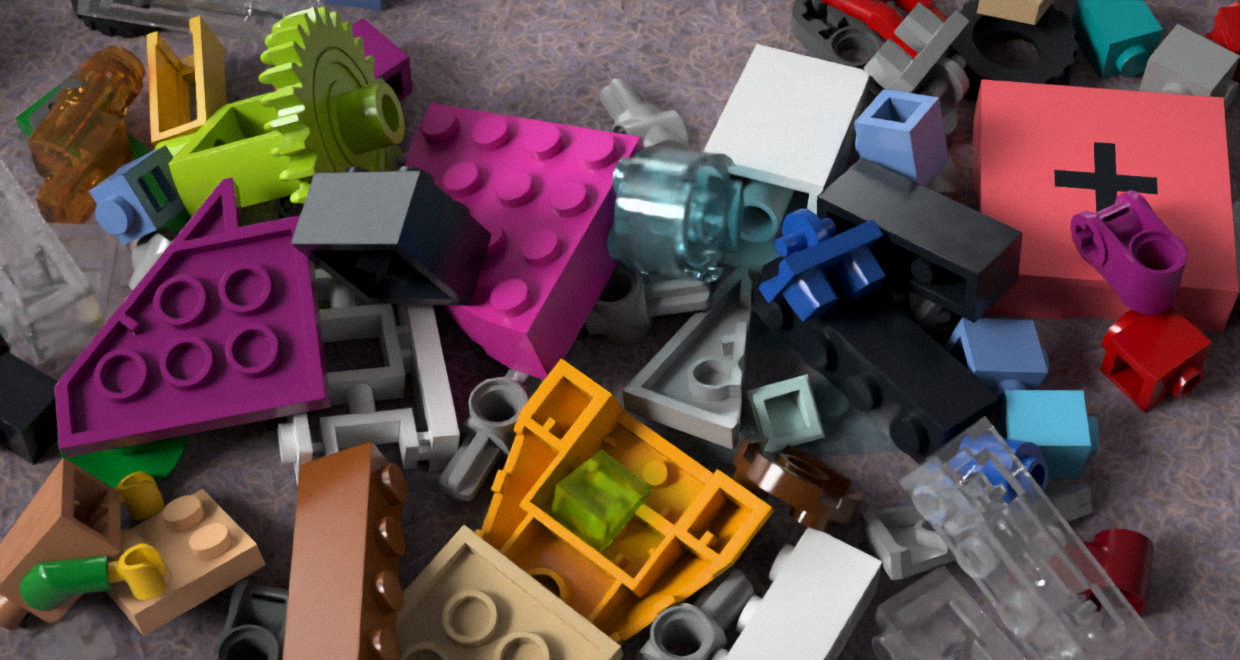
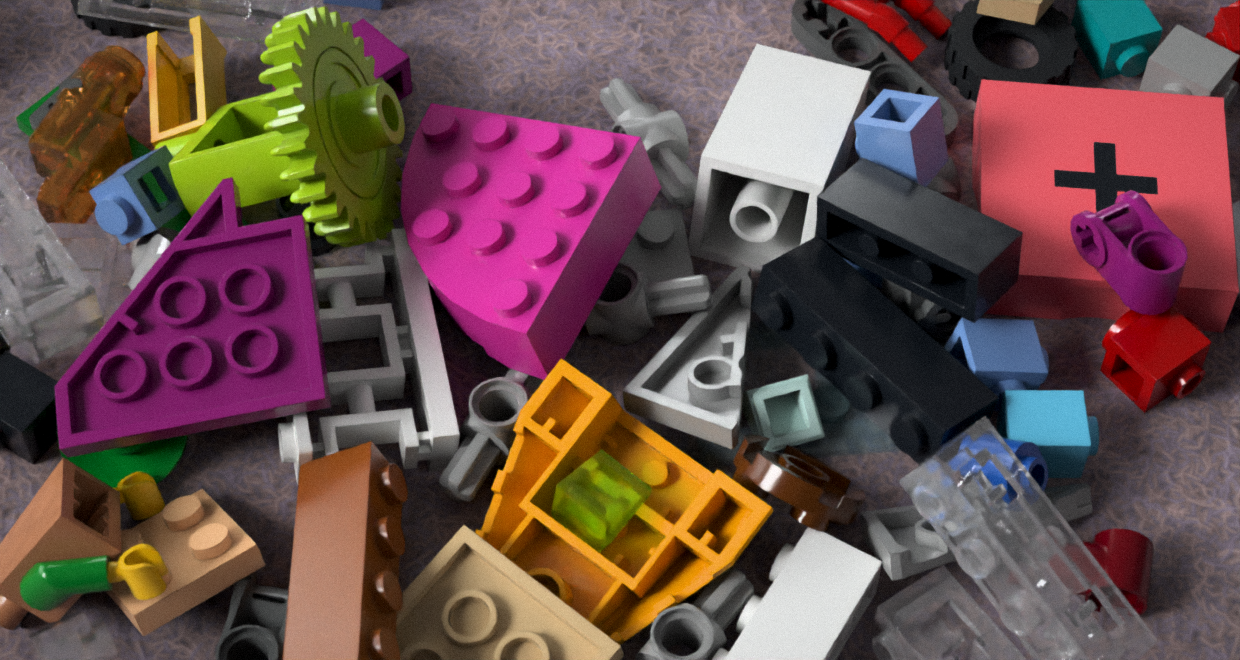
(392, 237): black brick -> none
(675, 213): clear light blue brick -> none
(815, 257): blue hips -> none
(929, 38): light grey hips -> none

